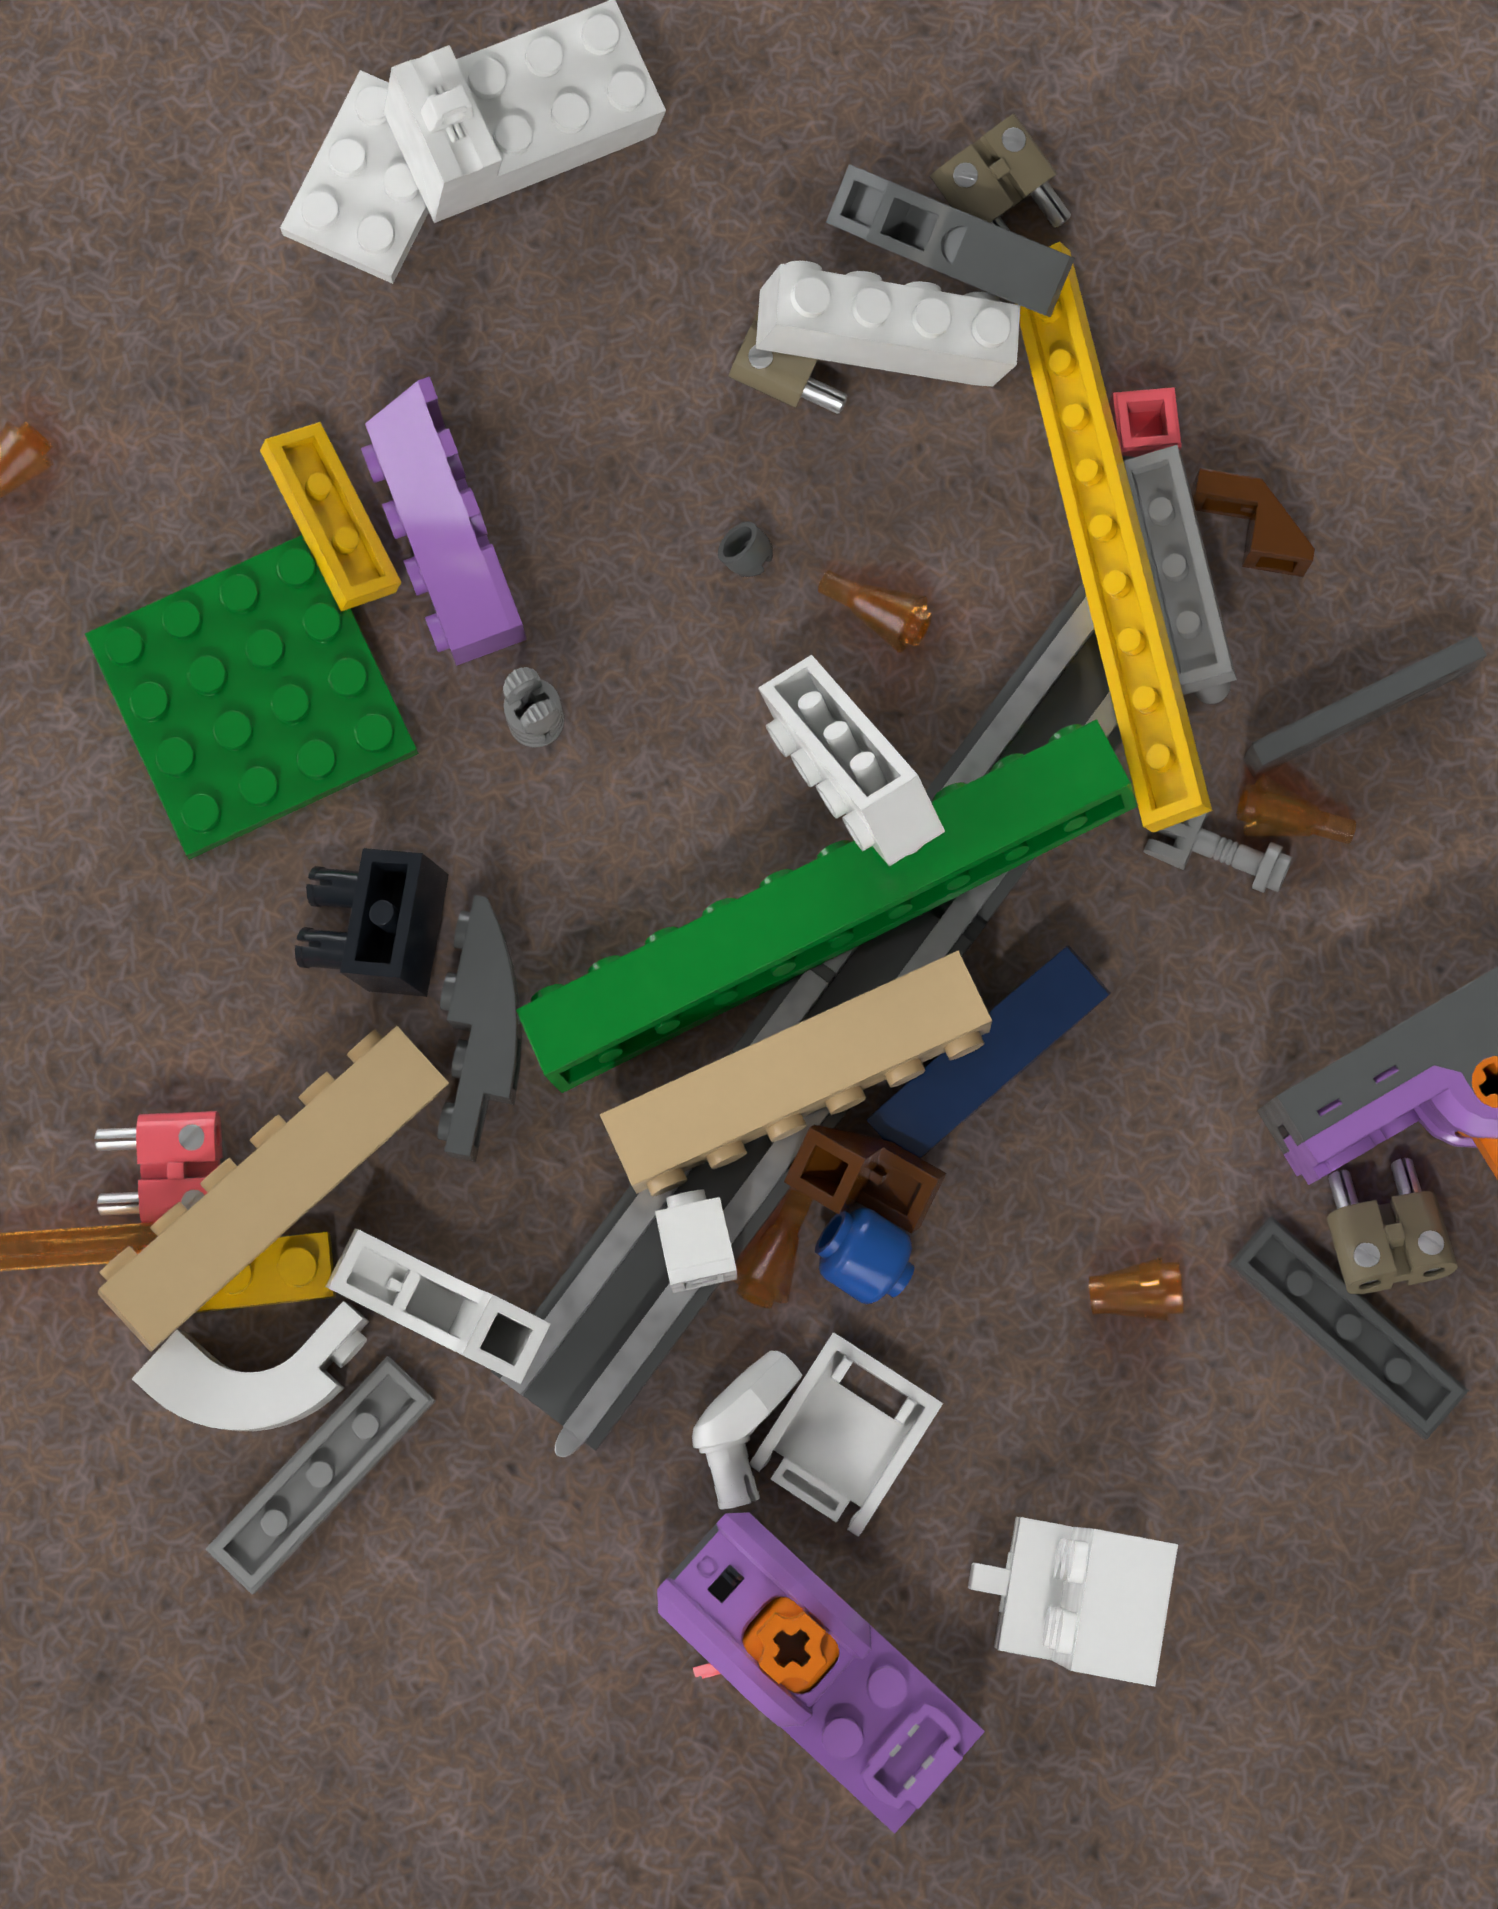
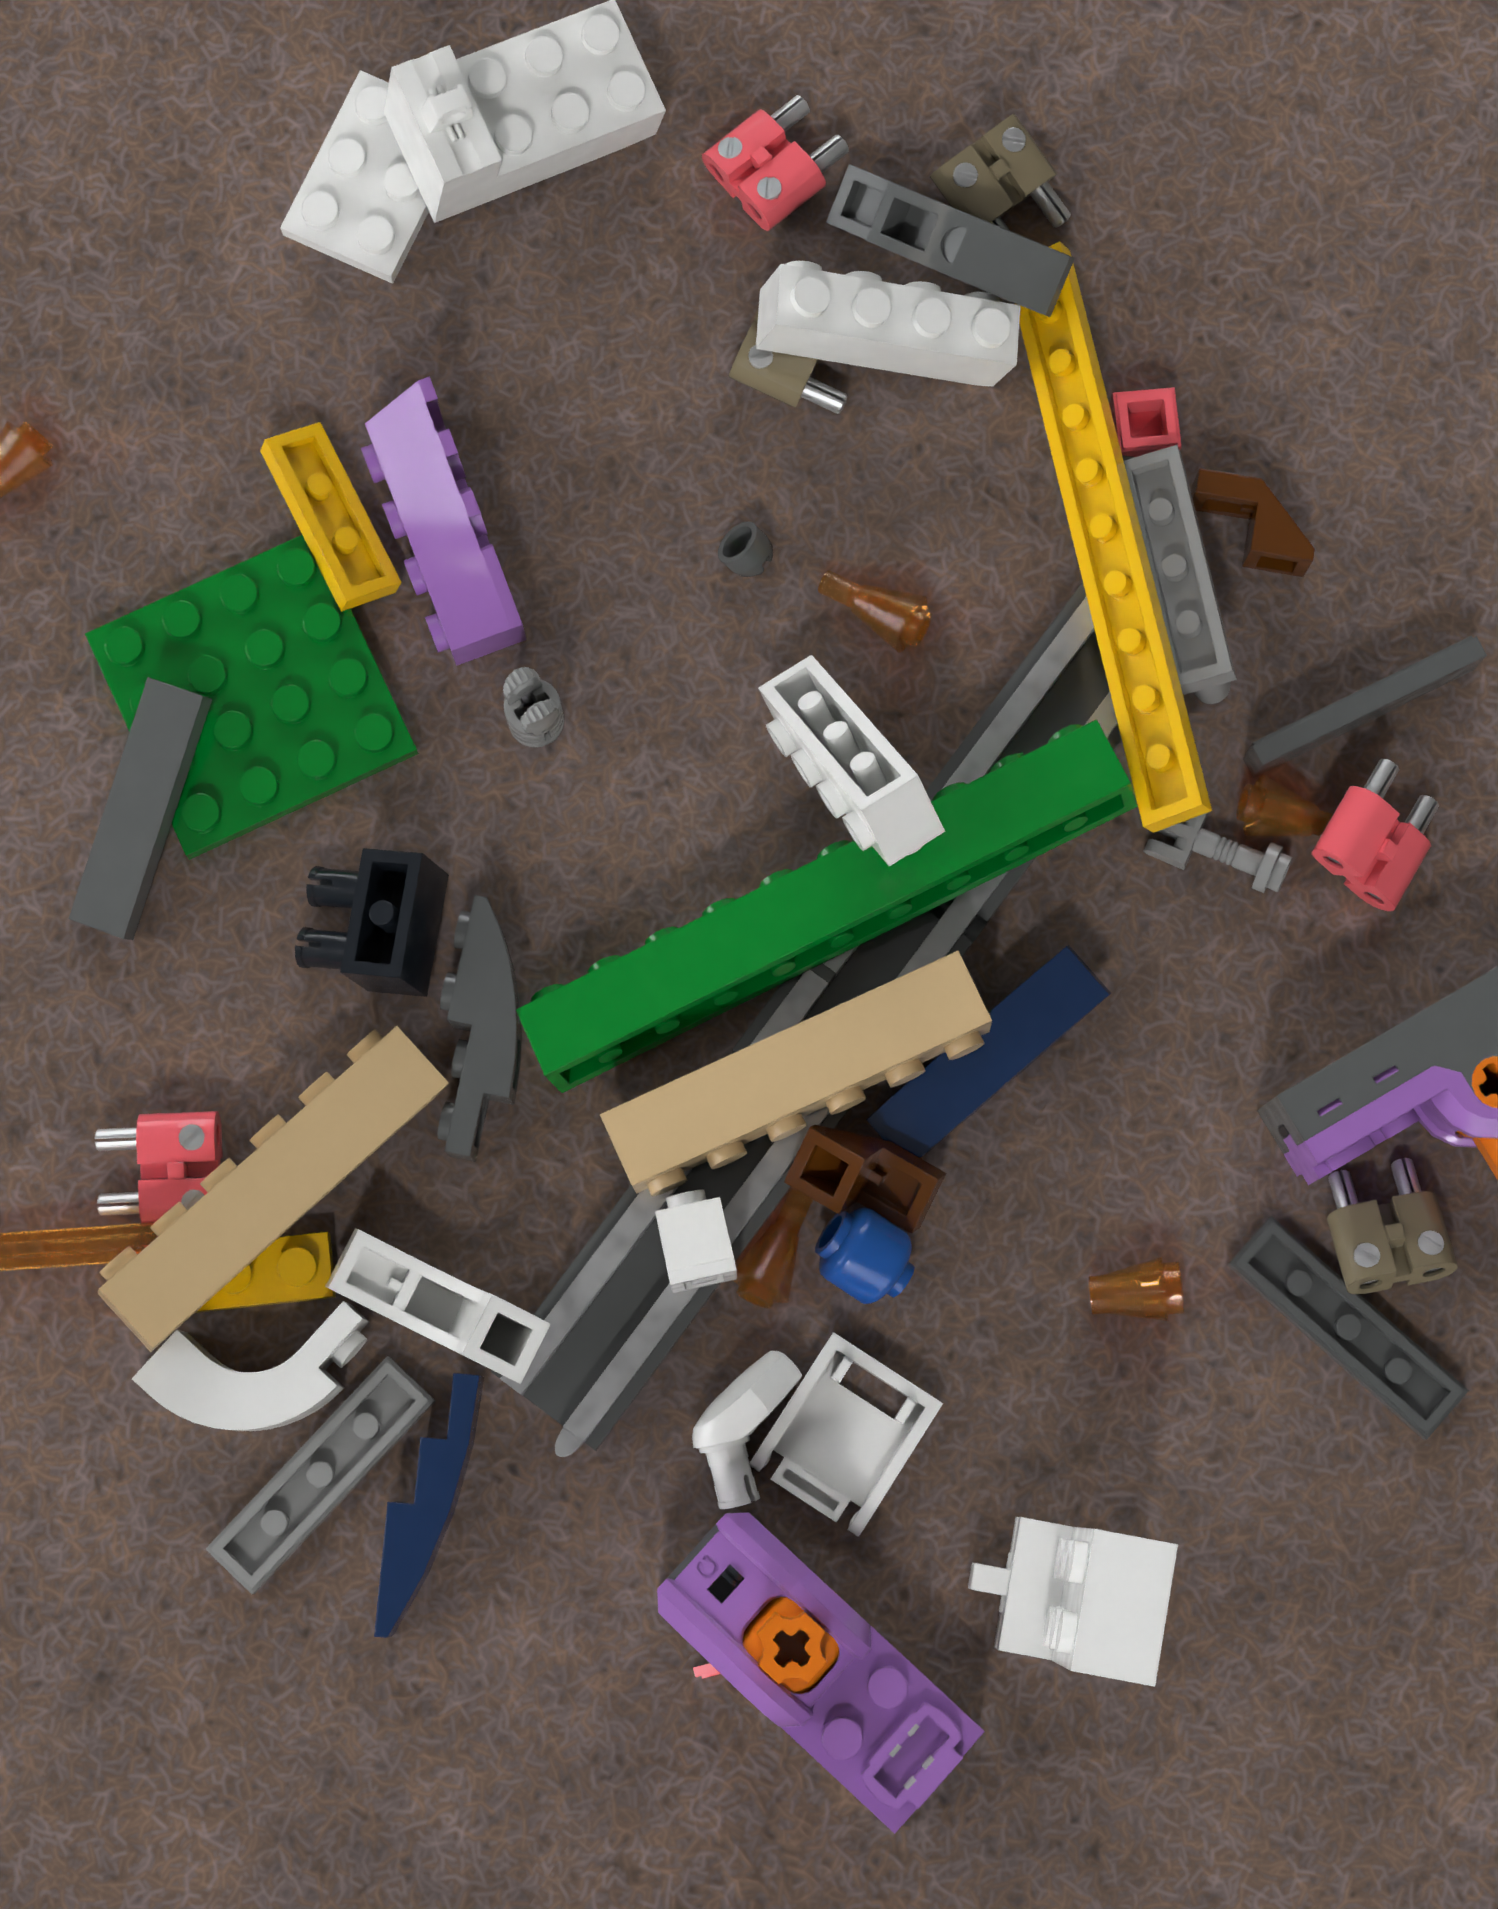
(140, 809): none -> dark grey tile
(418, 1528): none -> dark blue slope
(766, 168): none -> coral piece
(1371, 844): none -> coral piece

